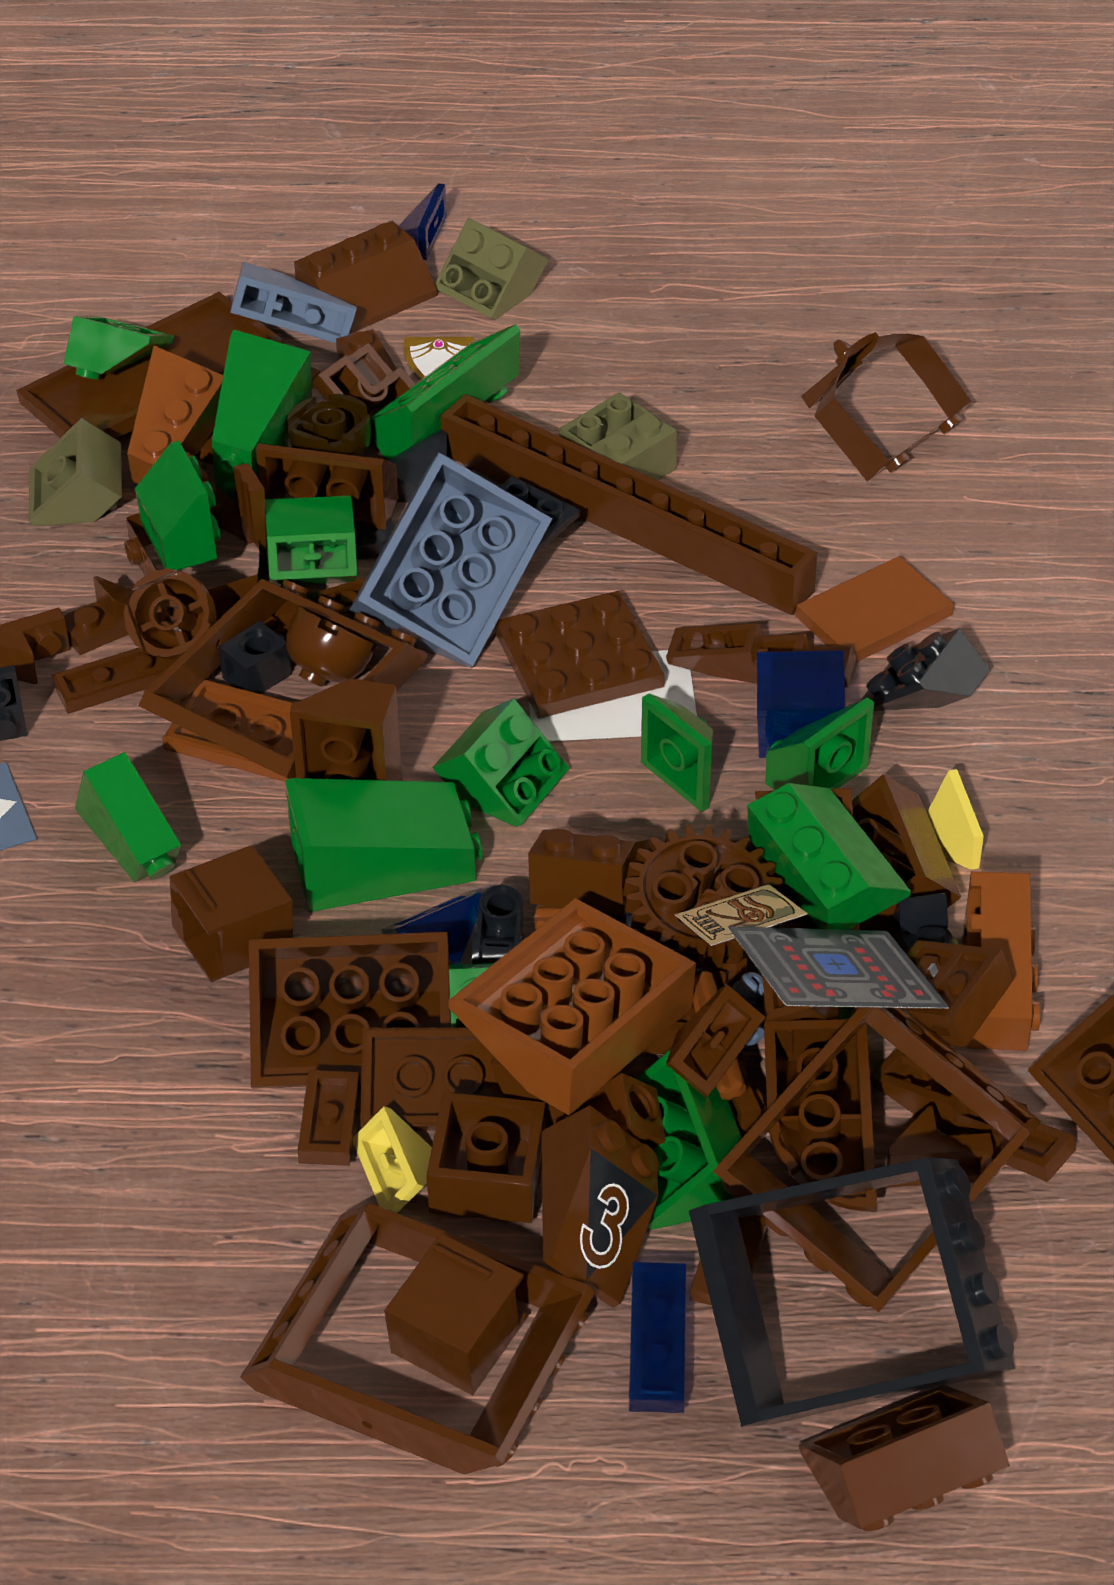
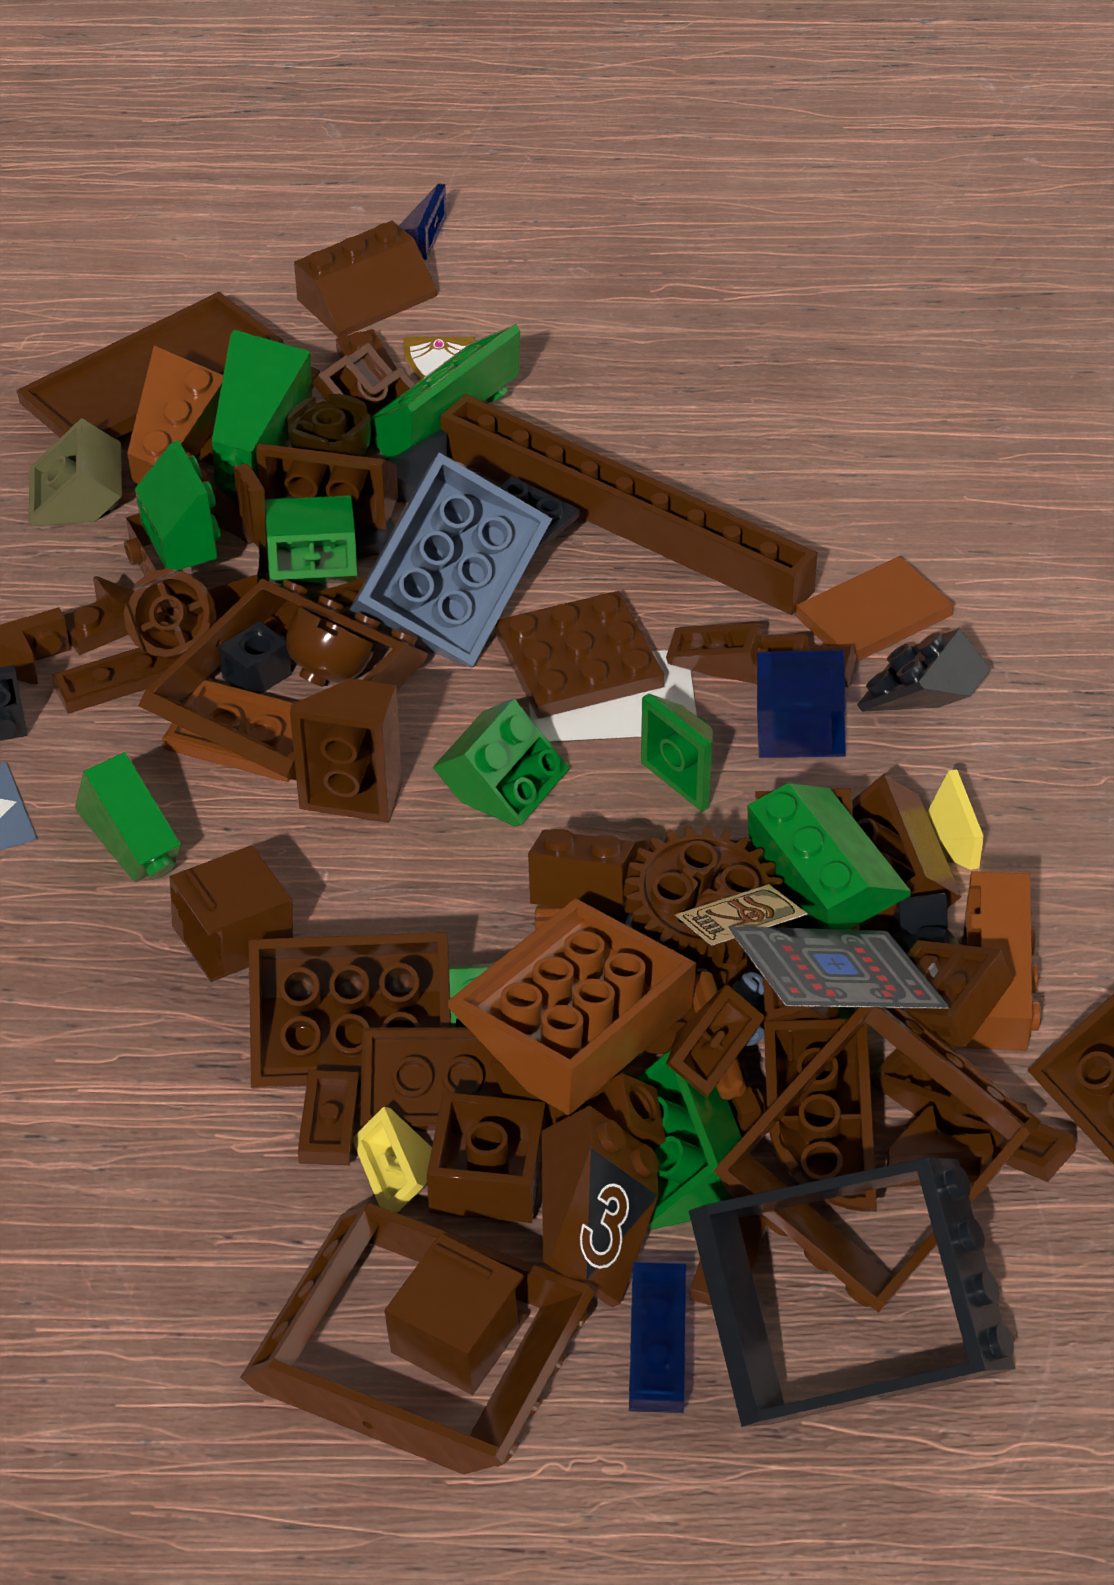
(108, 345): green slope -> none
(290, 304): sand blue slope -> none
(378, 839): green slope -> none
(452, 916): clear blue slope -> none
(489, 270): olive slope -> none
(497, 924): black piece -> none
(626, 435): olive slope -> none
(824, 751): green slope -> none
(843, 428): reddish brown piece -> none
(906, 1456): reddish brown slope -> none

